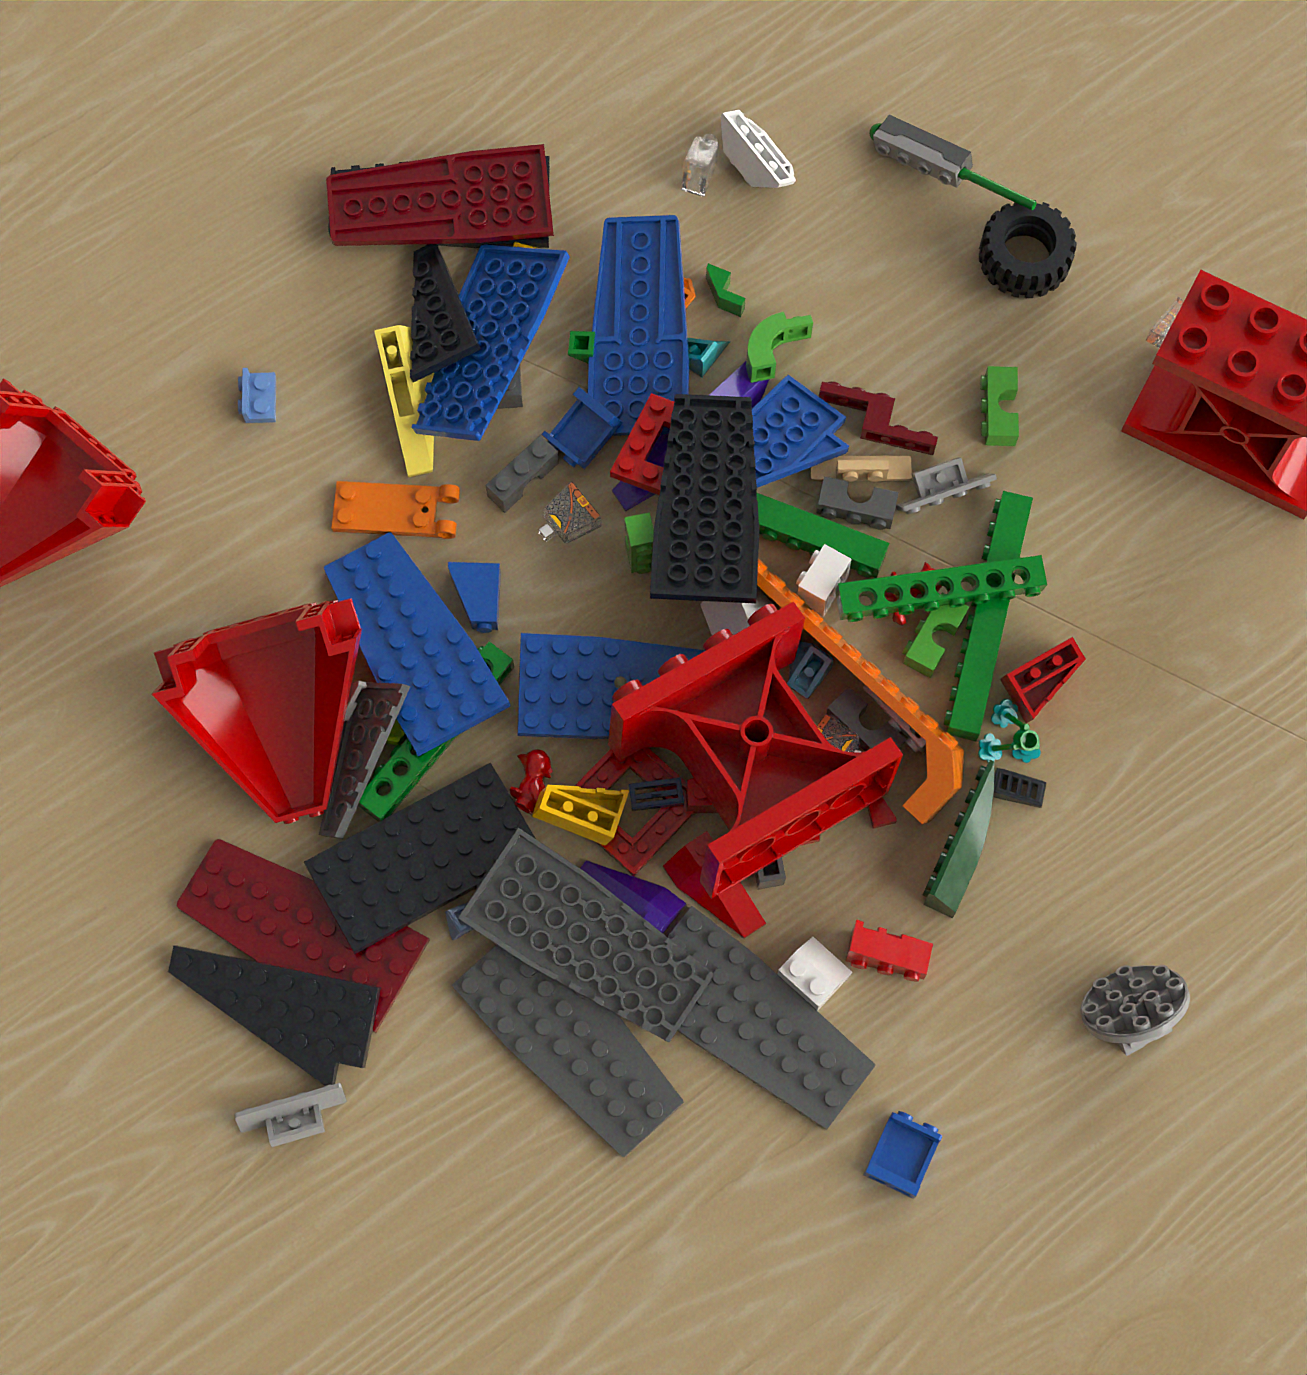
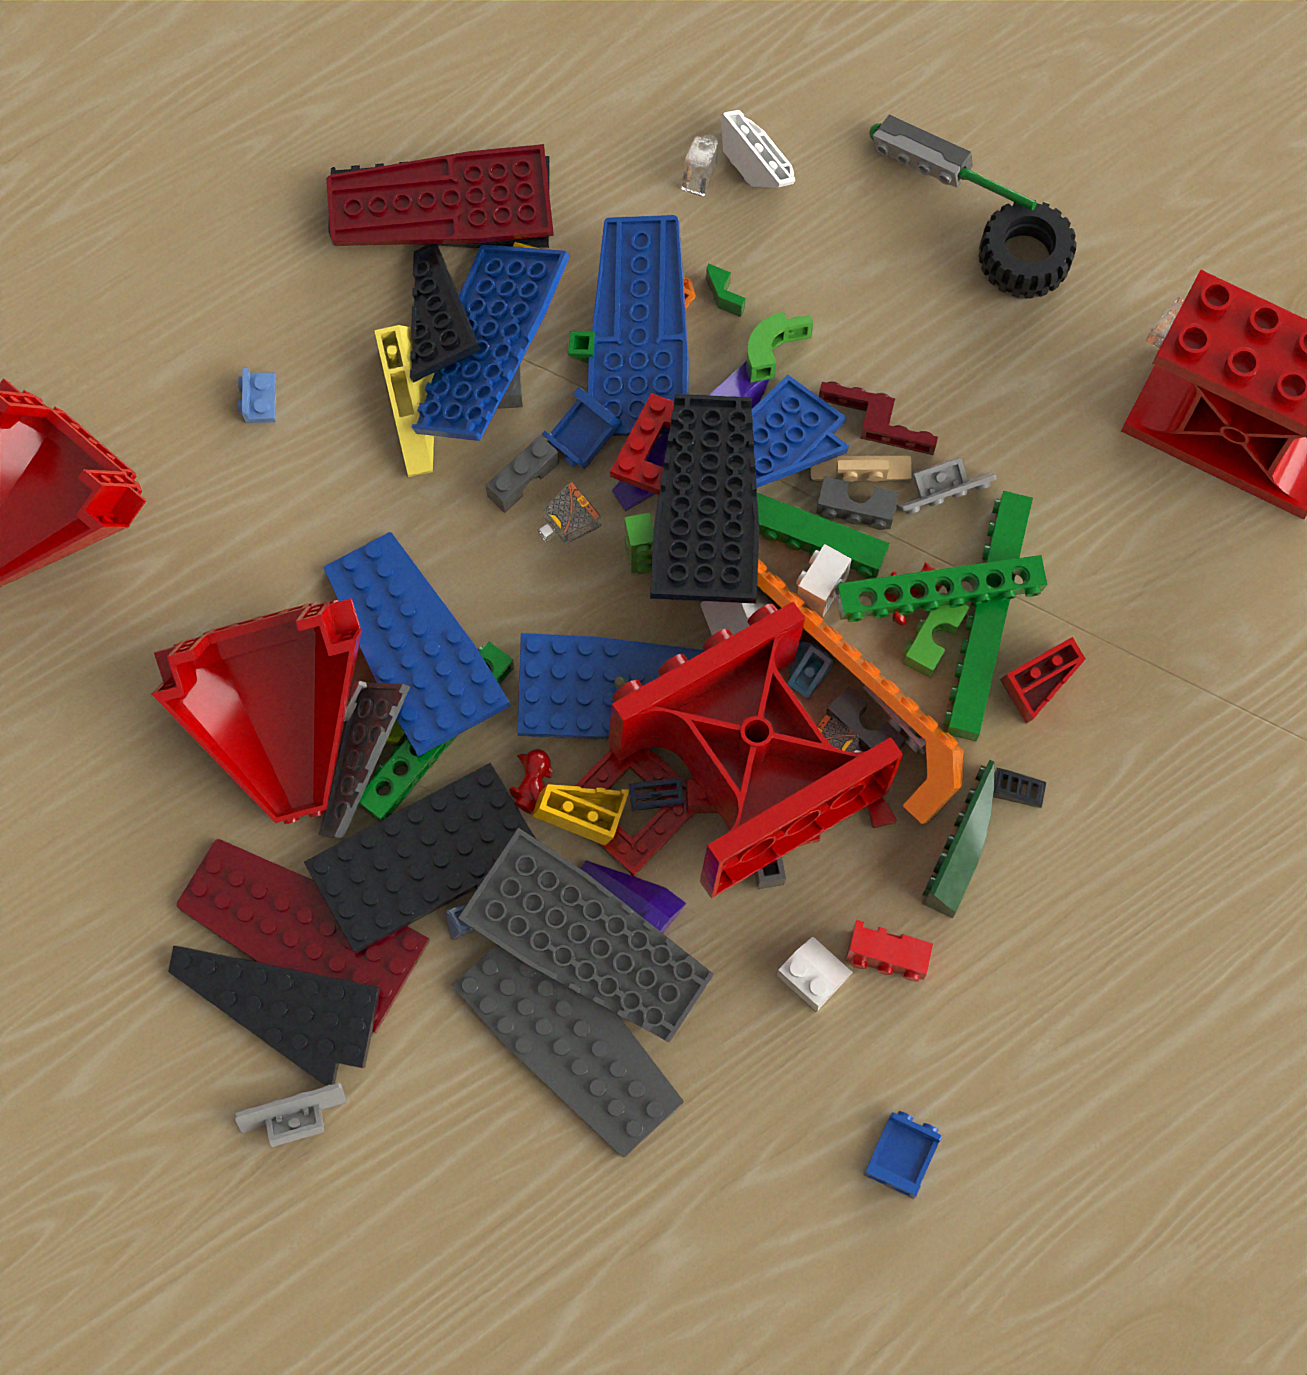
(392, 508): orange hinge -> none
(479, 592): blue slope -> none
(703, 354): teal slope -> none
(731, 906): red wedge -> none
(766, 1026): dark grey wing -> none
(999, 426): bright green arch -> none
(1025, 741): teal plant -> none
(1135, 1005): light grey bracket -> none

